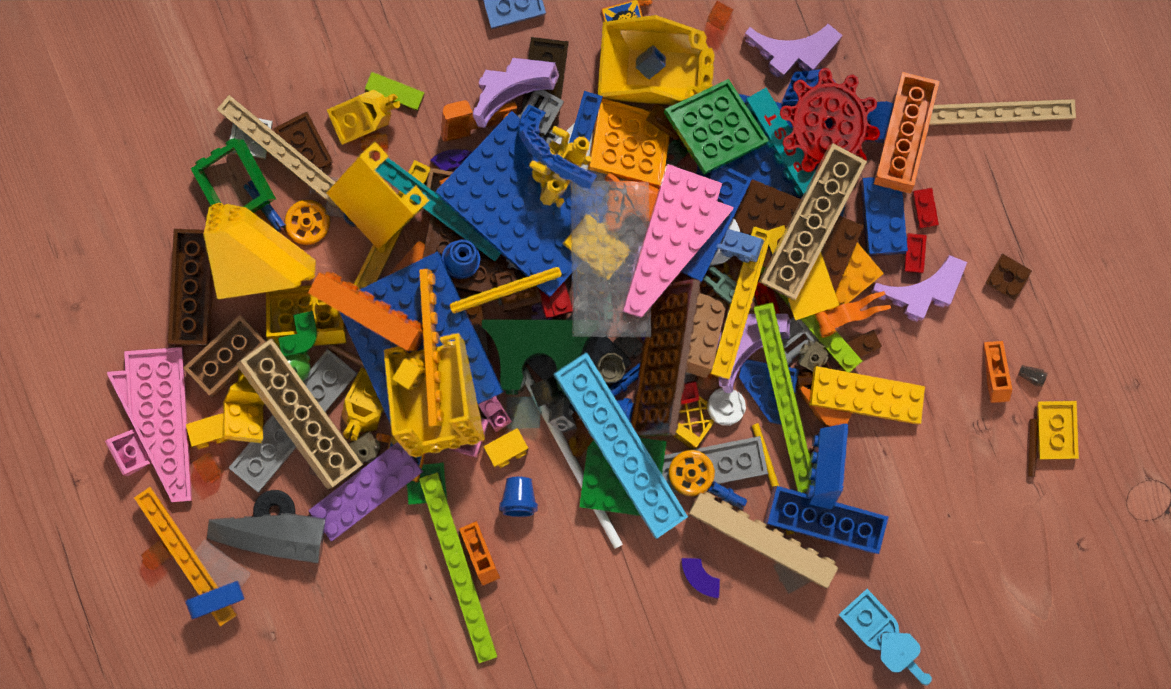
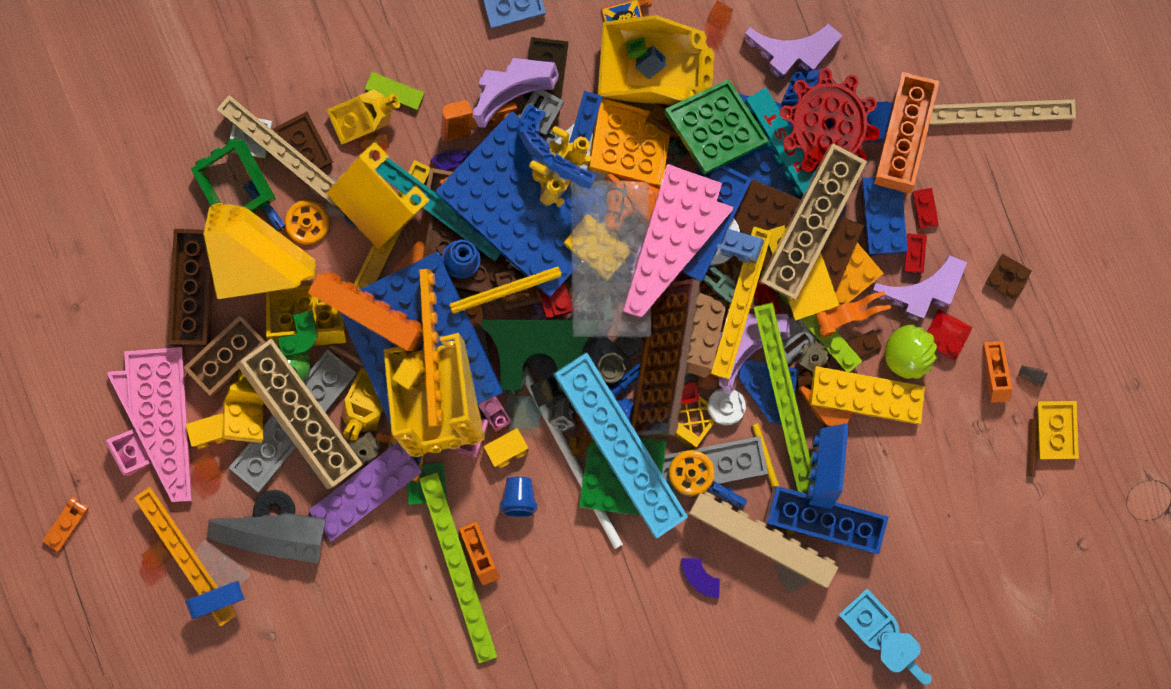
(65, 524): none -> orange plate
(637, 48): none -> green plate
(910, 352): none -> lime piece
(949, 334): none -> red slope

